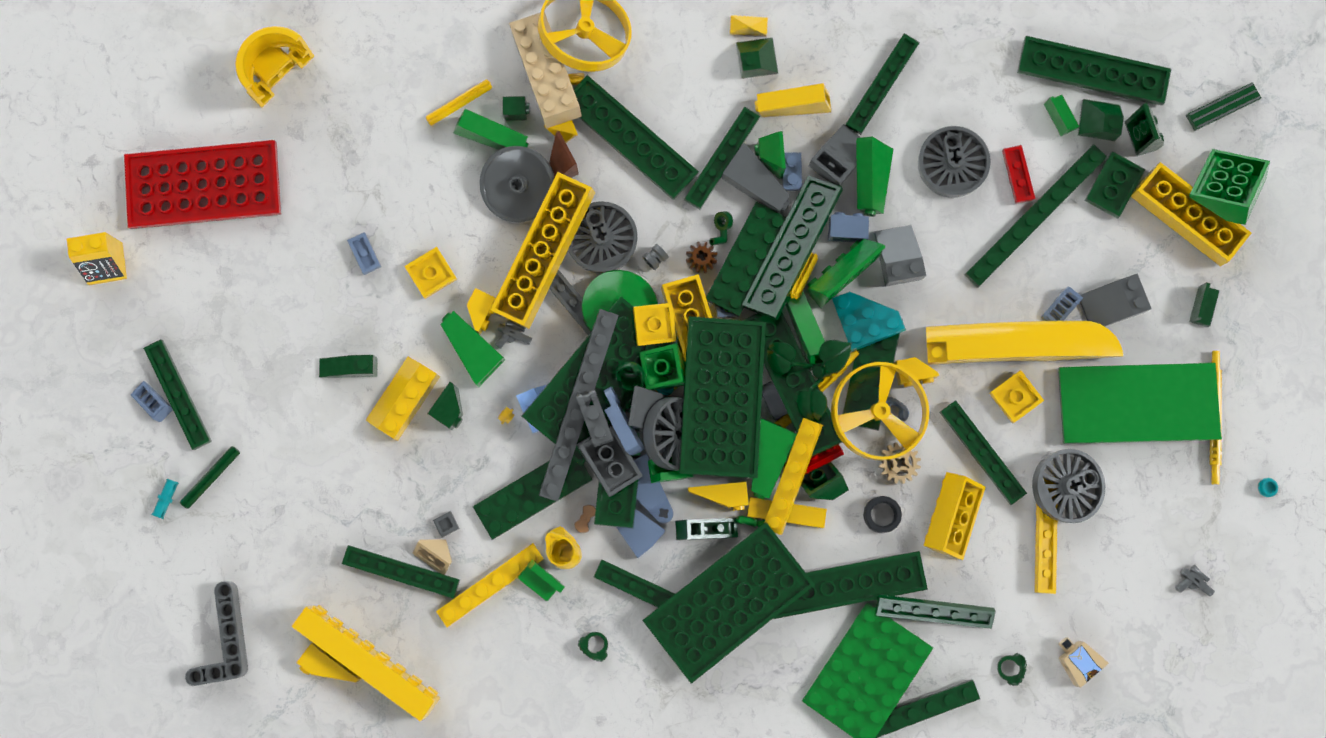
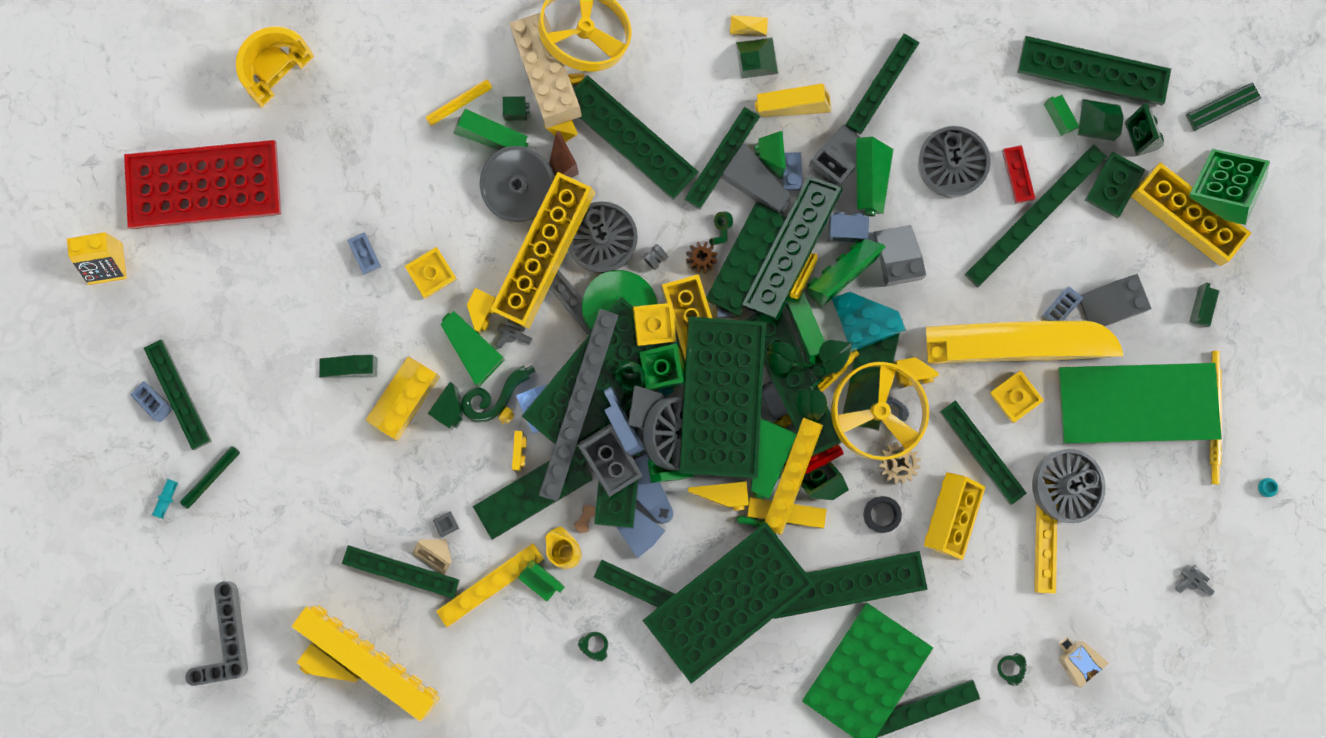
(514, 379): none -> dark green plant
(519, 459): none -> yellow plate
(594, 419): dark grey plate -> none
(706, 528): dark green slope -> none
(935, 611): plate -> none

